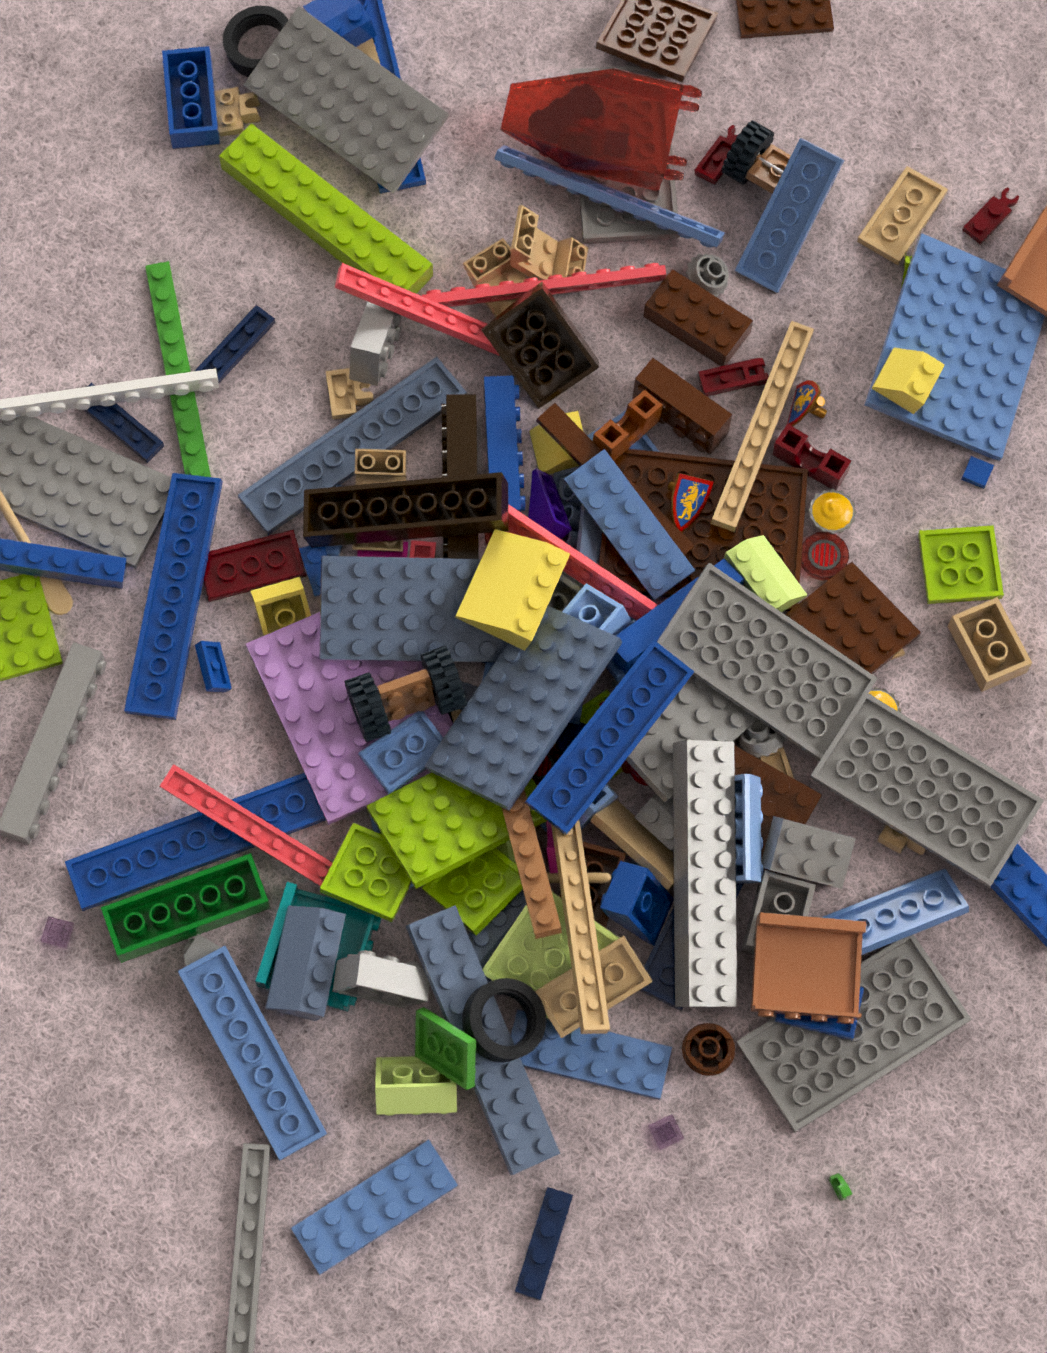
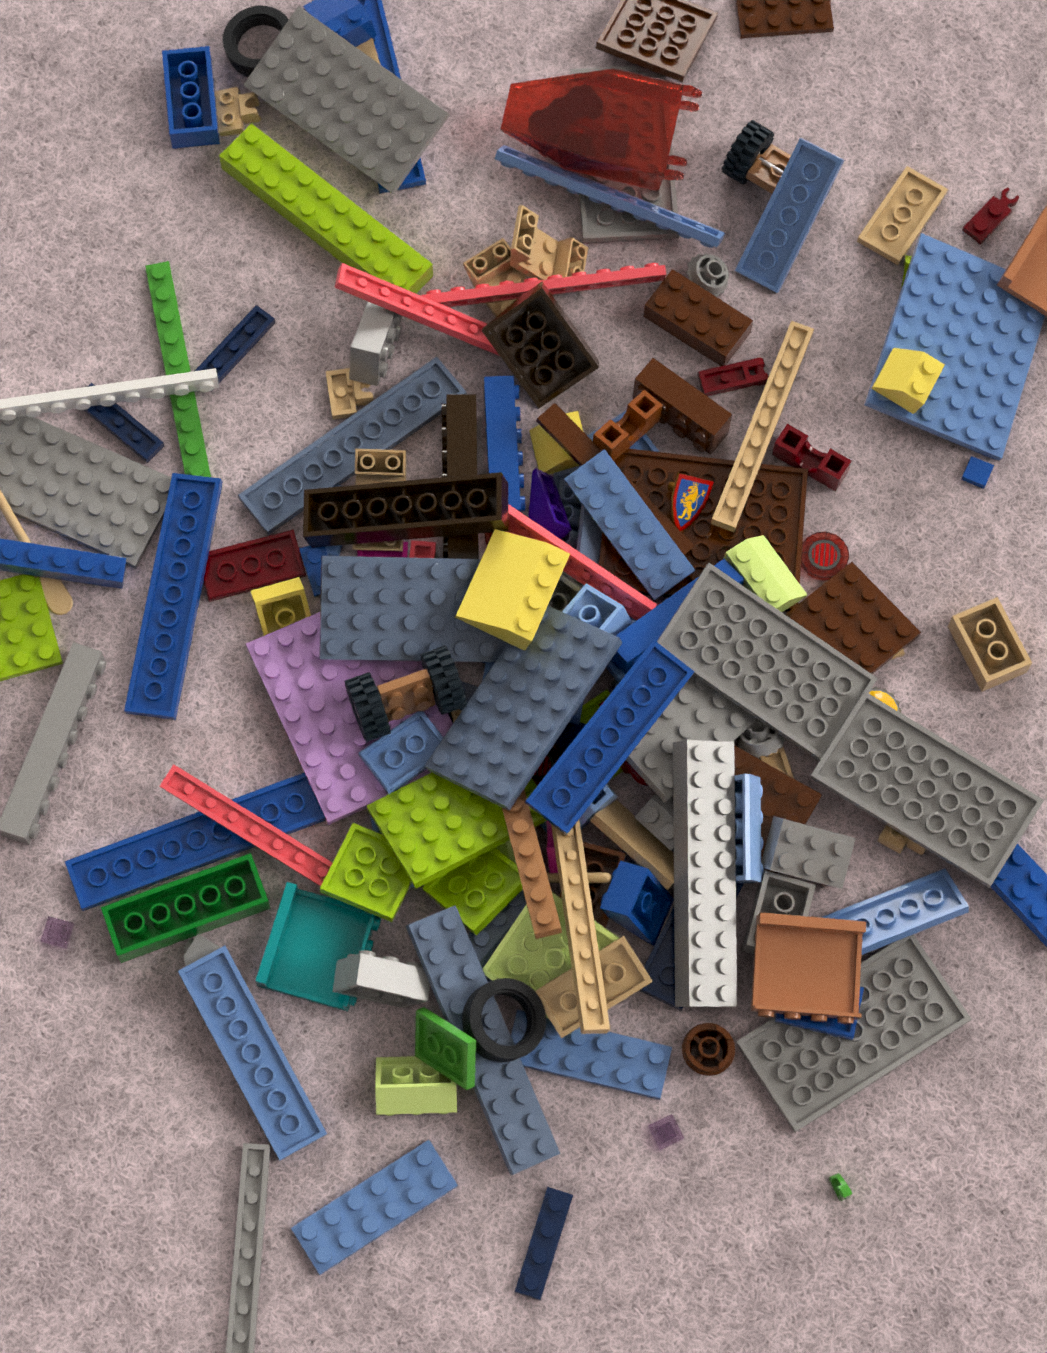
(213, 666): blue plate -> none
(305, 962): sand blue slope -> none
(711, 165): dark red plate -> none
(806, 400): shield -> none
(832, 511): yellow piece -> none
(960, 564): lime plate -> none

